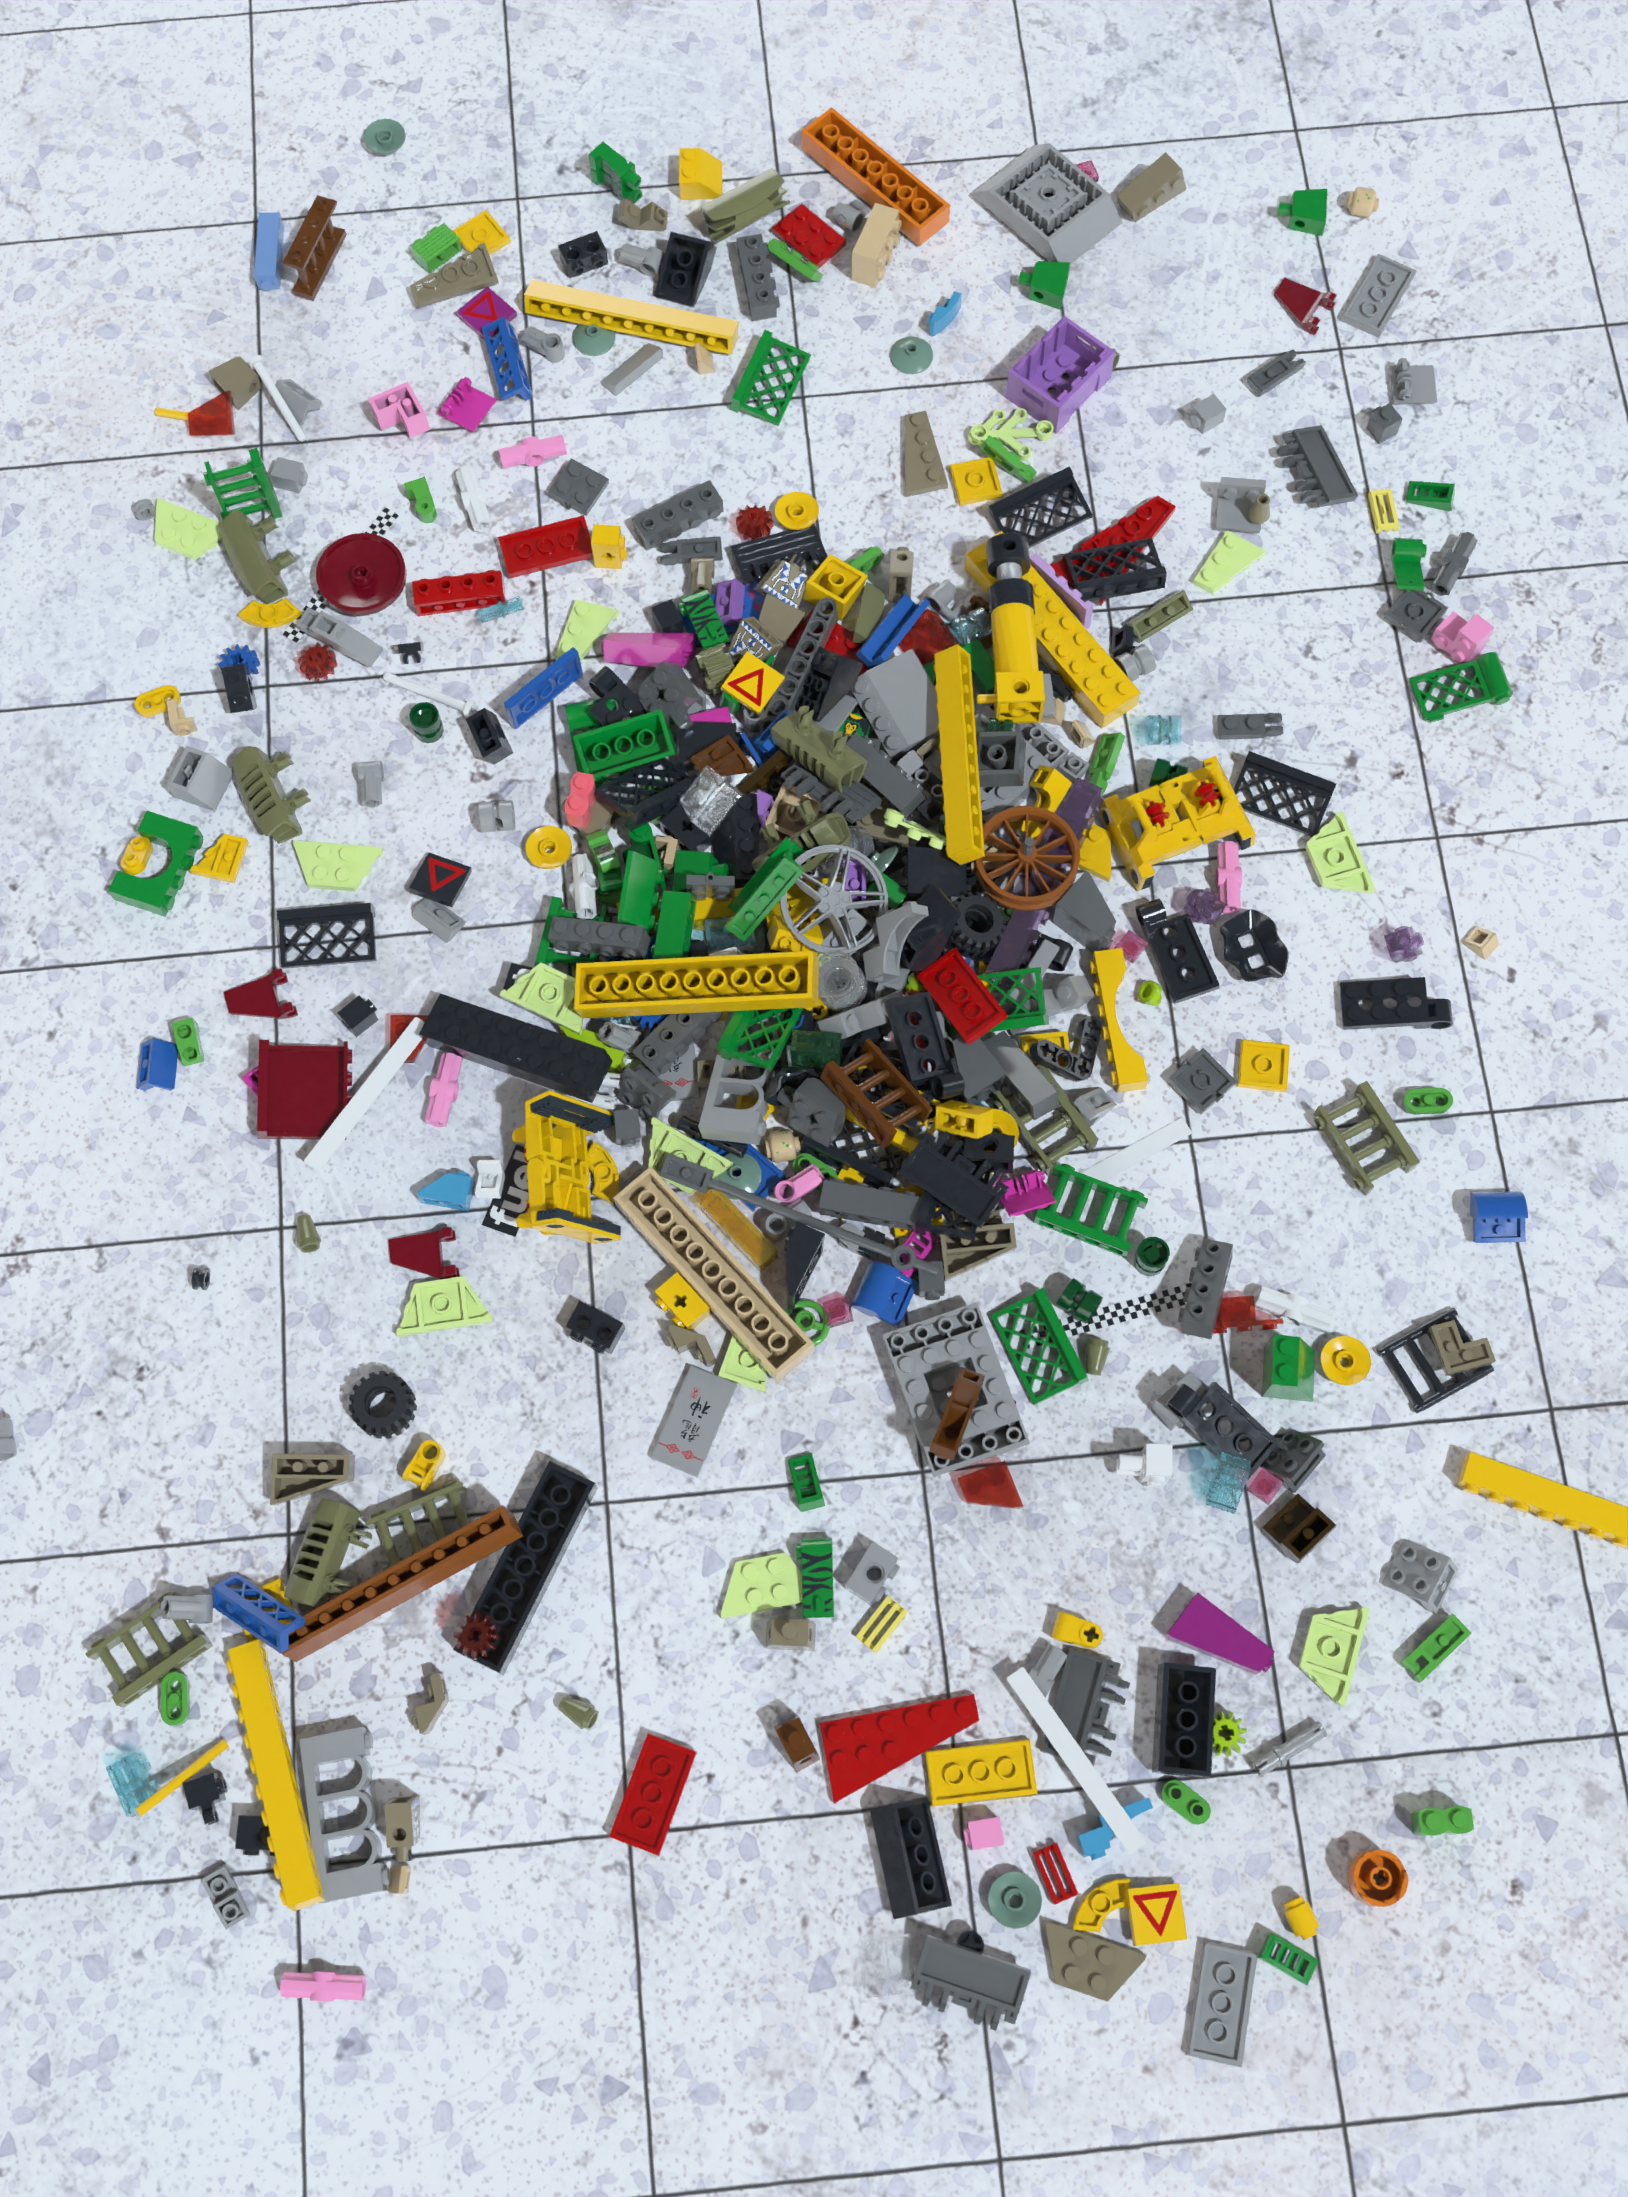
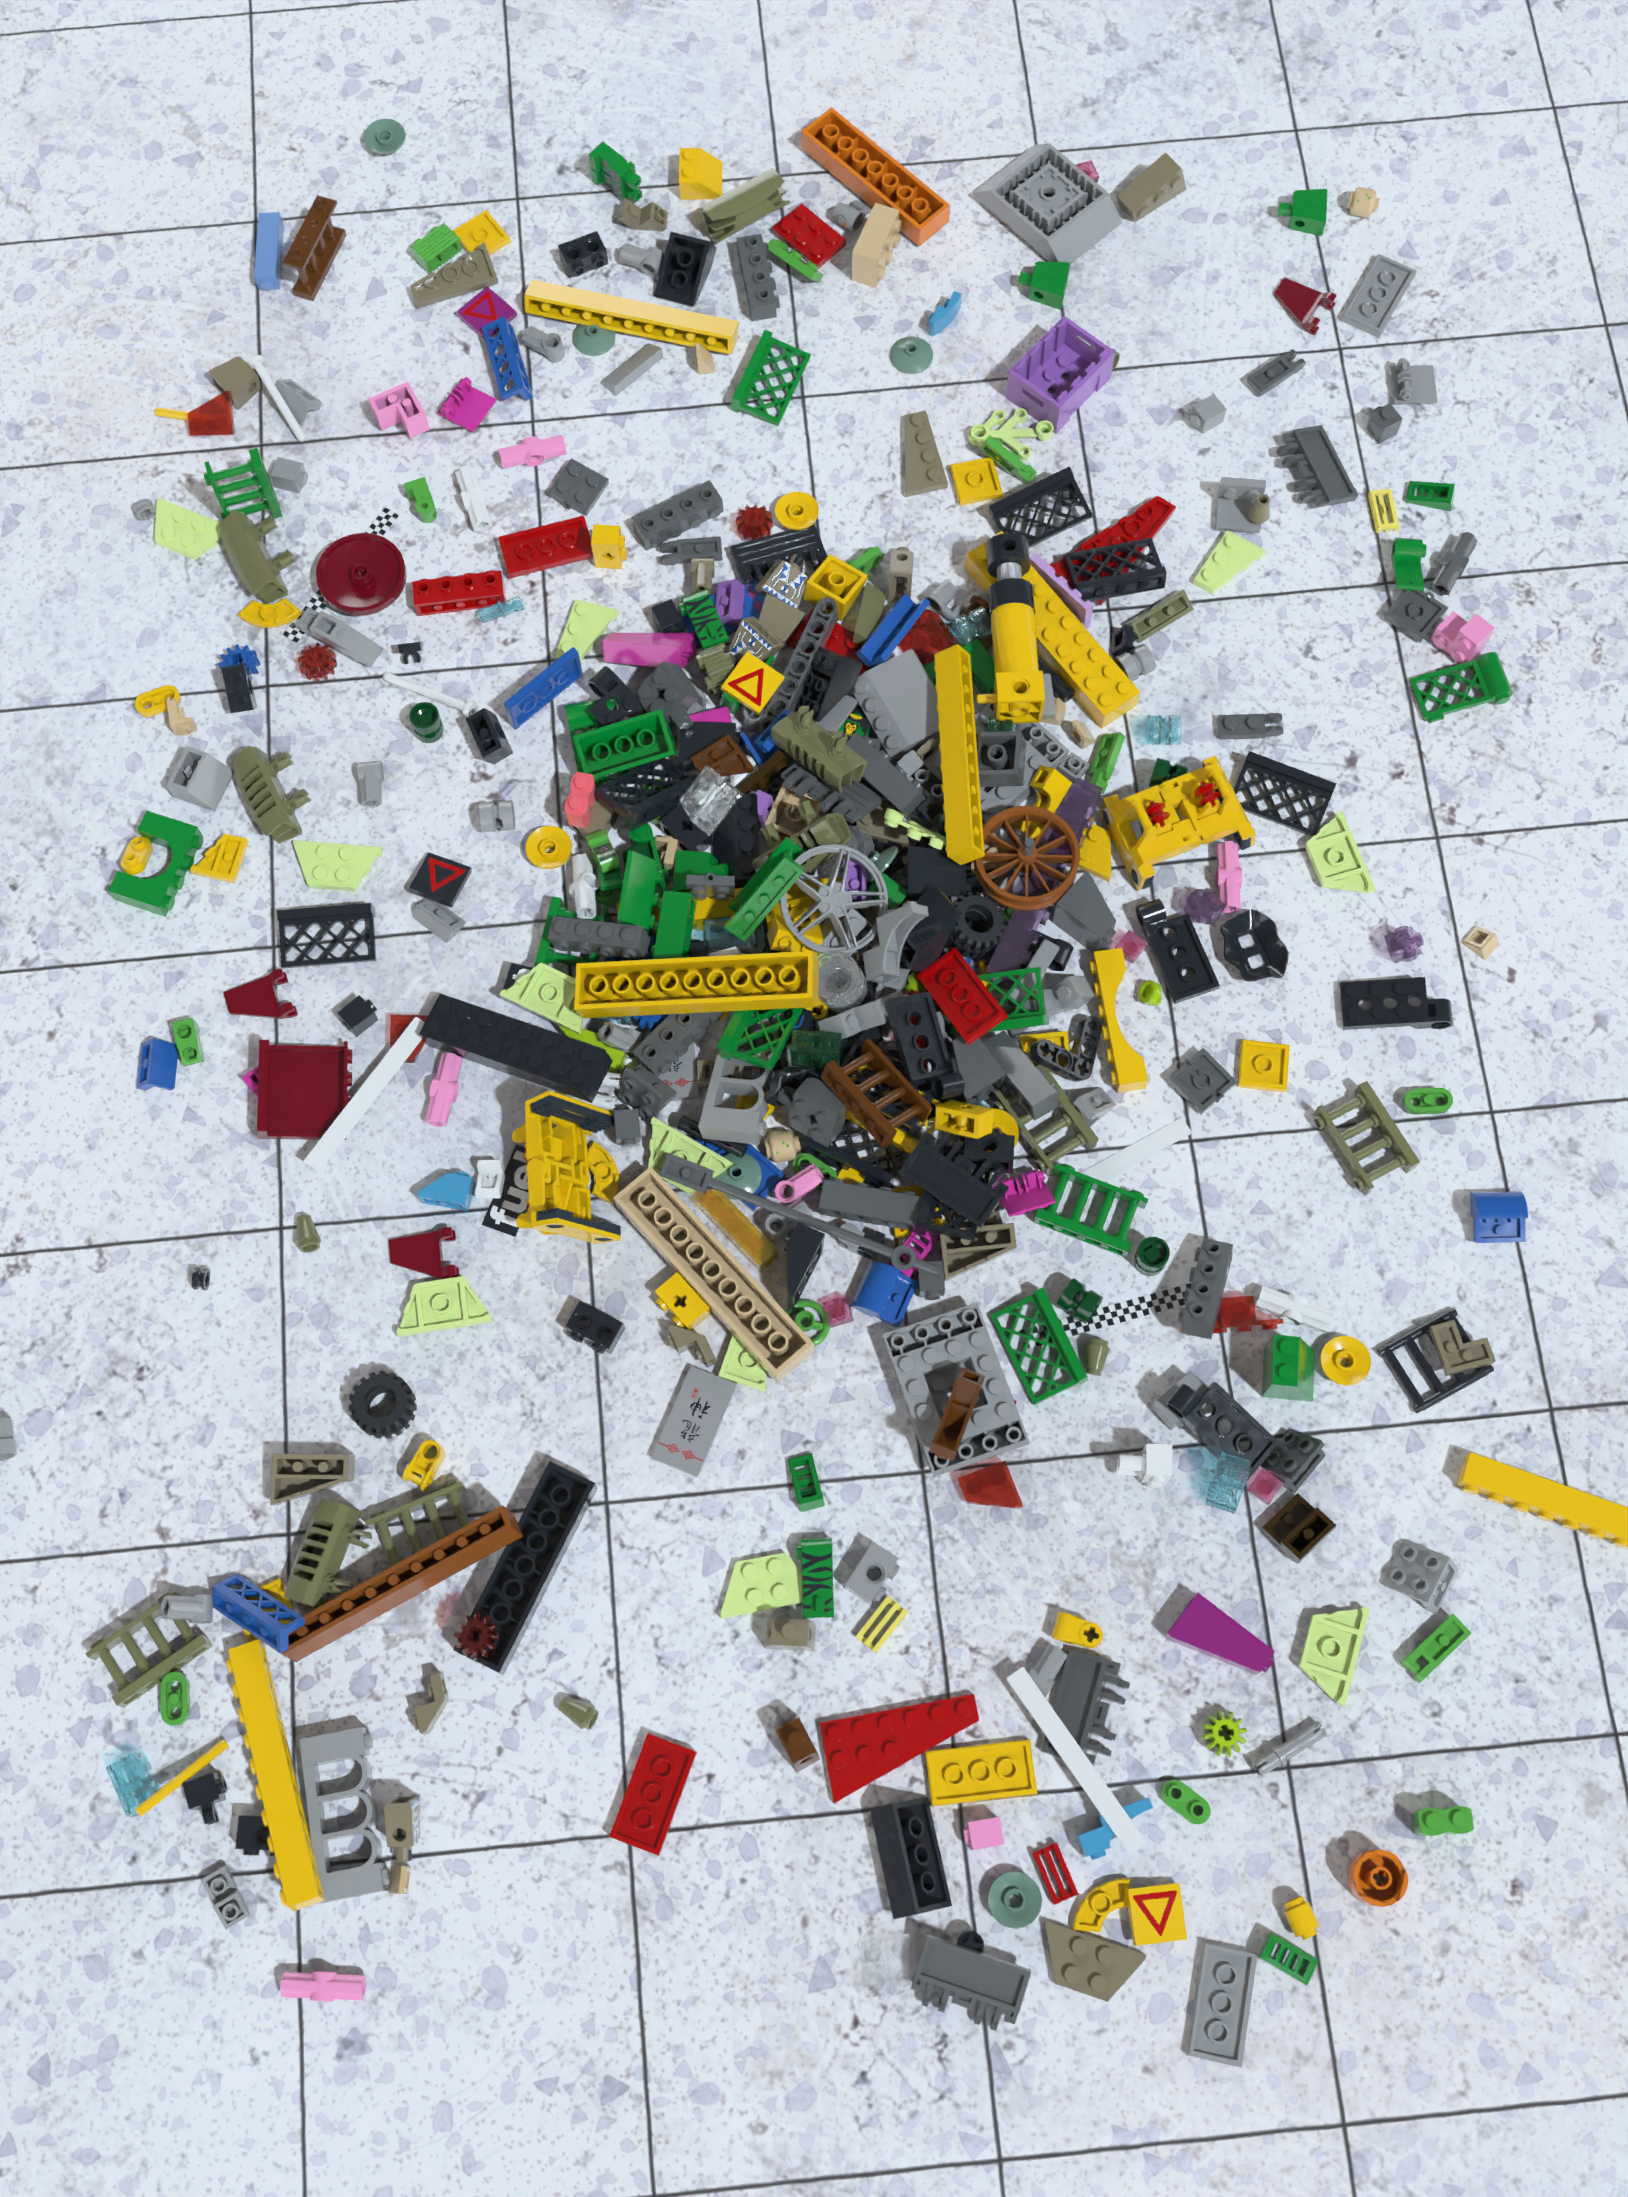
(1184, 1720): black slope -> none

